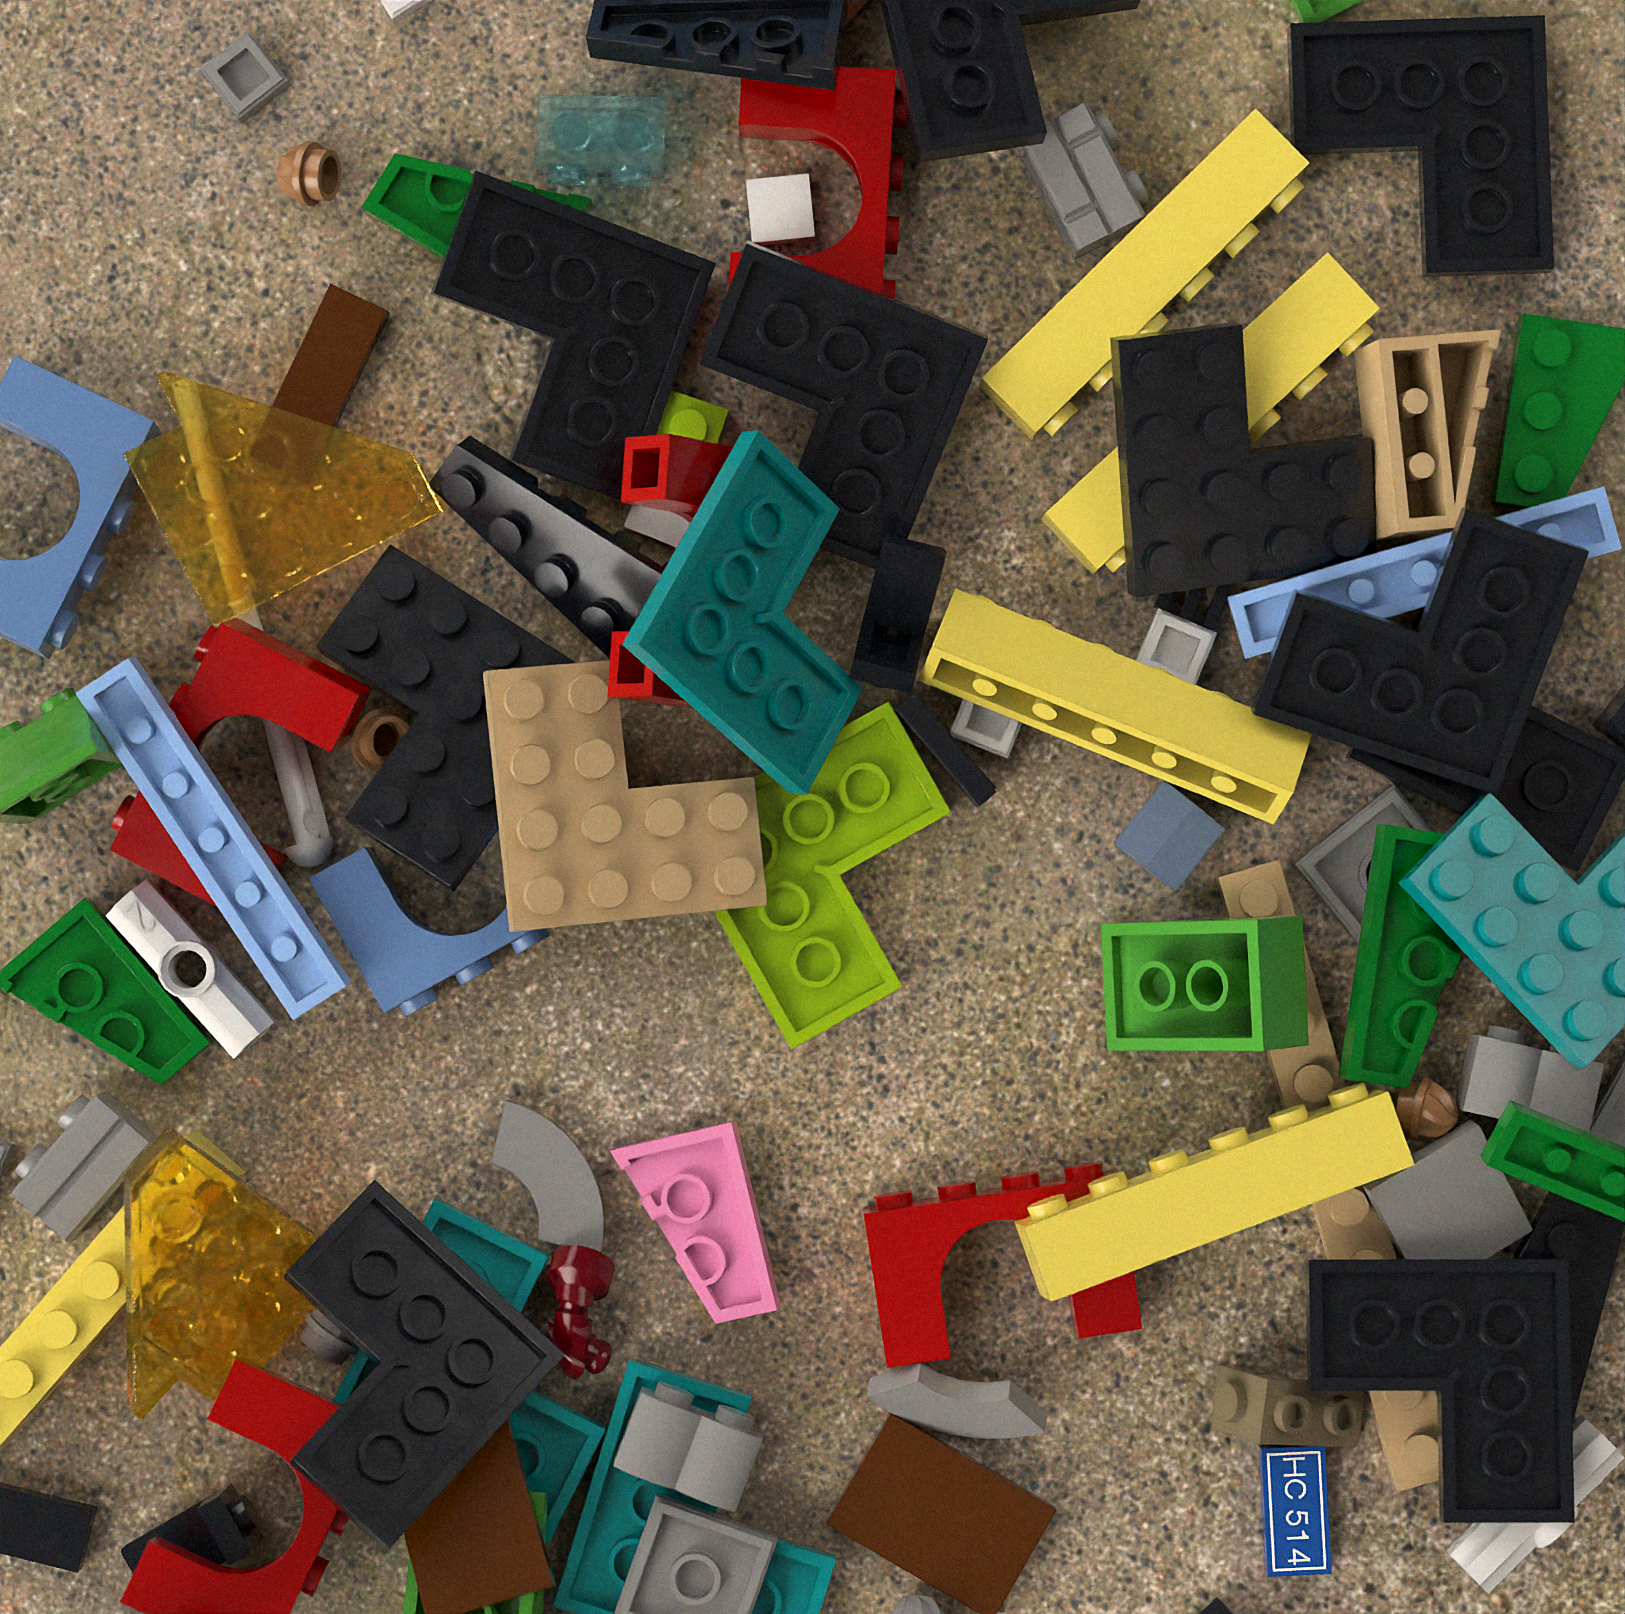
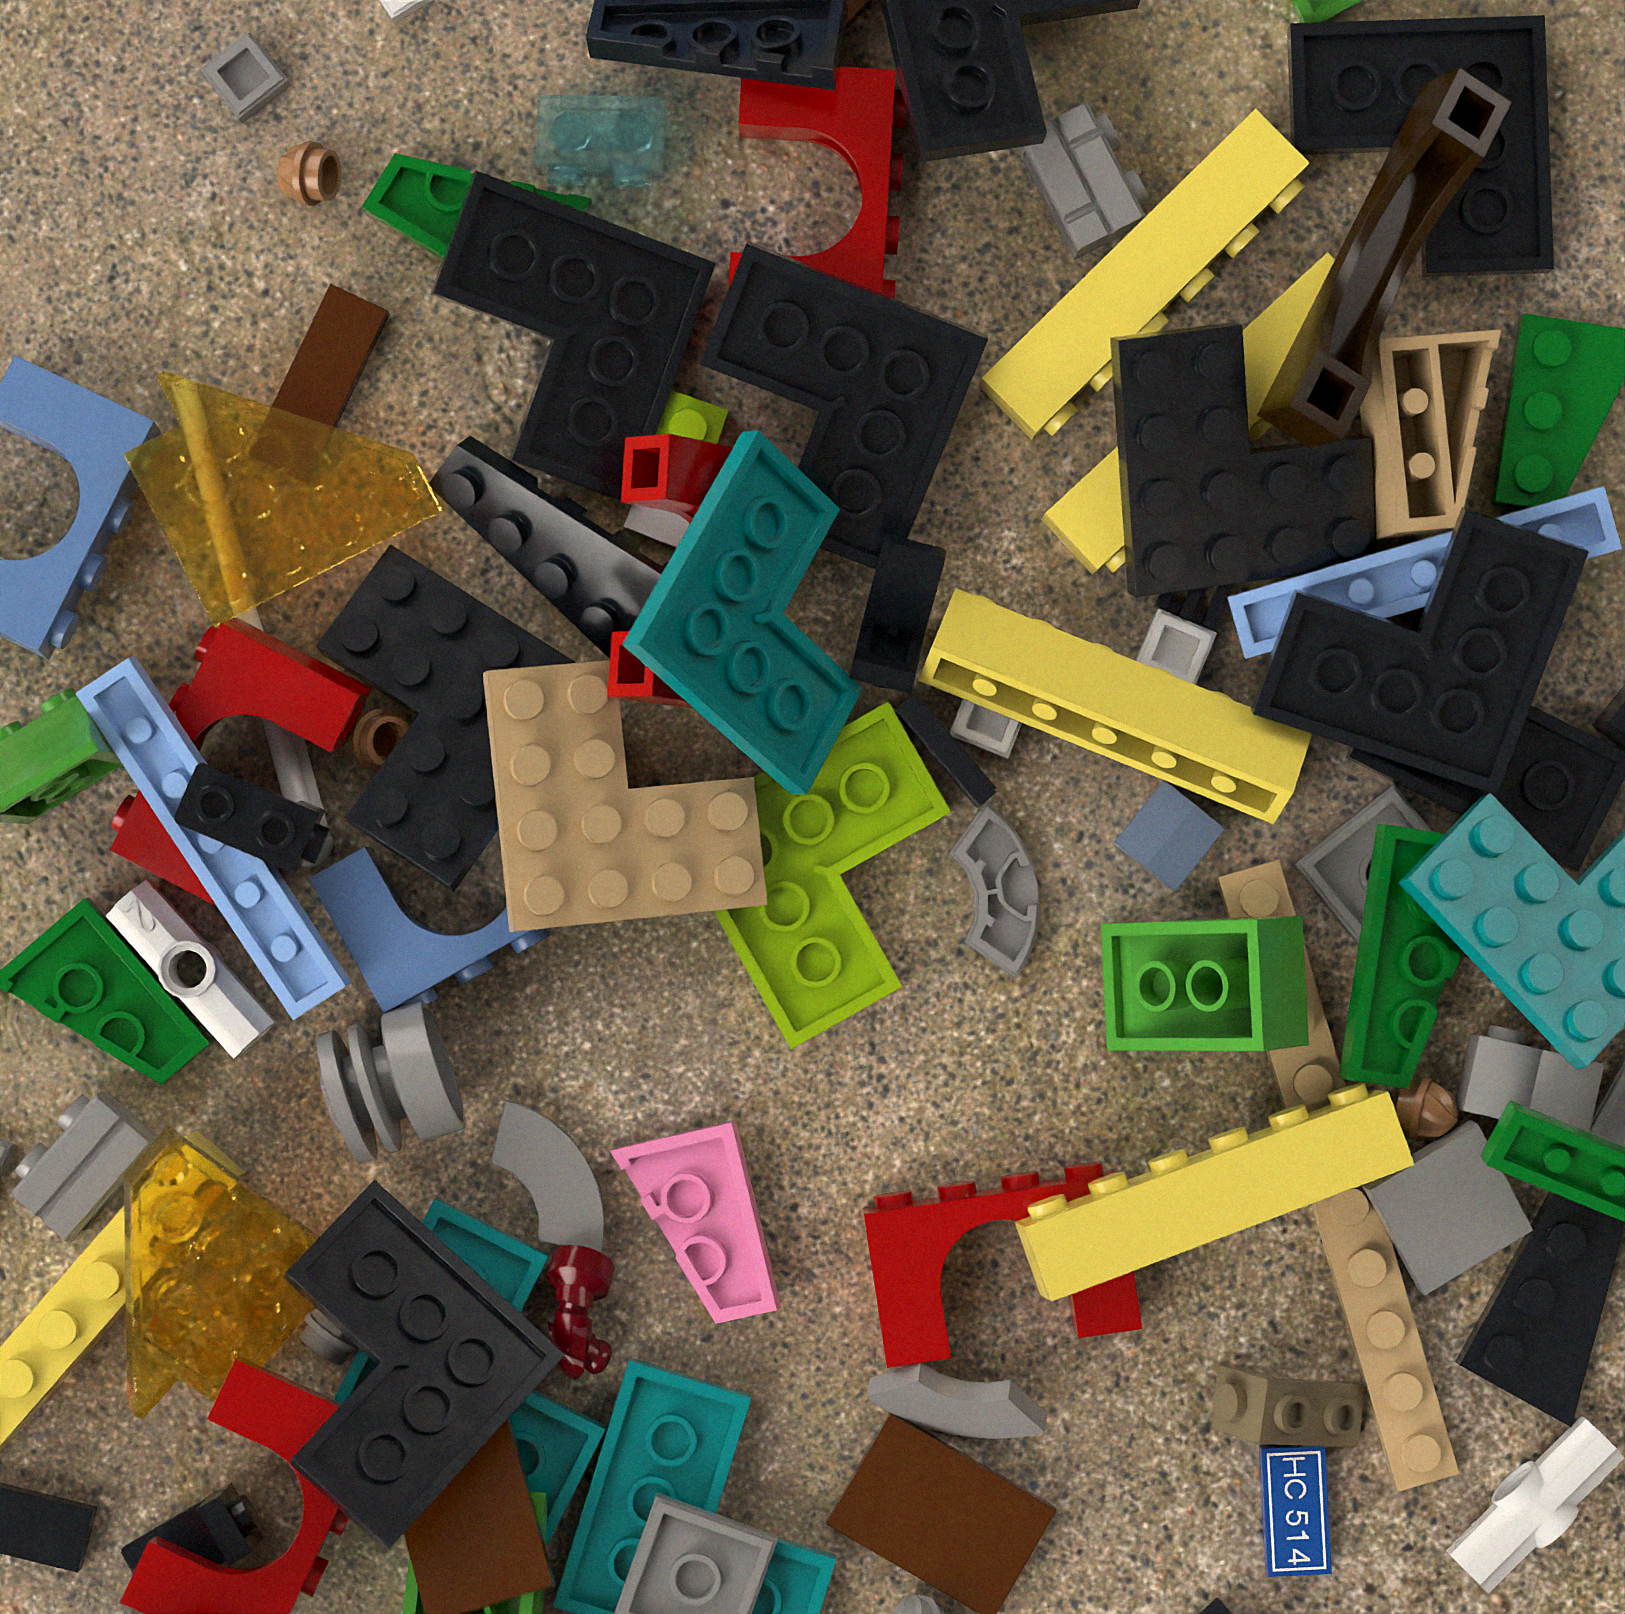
(252, 819): none -> black bracket
(390, 1082): none -> light grey wheel
(689, 1447): light grey brick -> none
(780, 209): white tile -> none
(1002, 888): none -> light grey tile
(1338, 341): none -> dark brown arch
(1490, 1346): black plate -> none

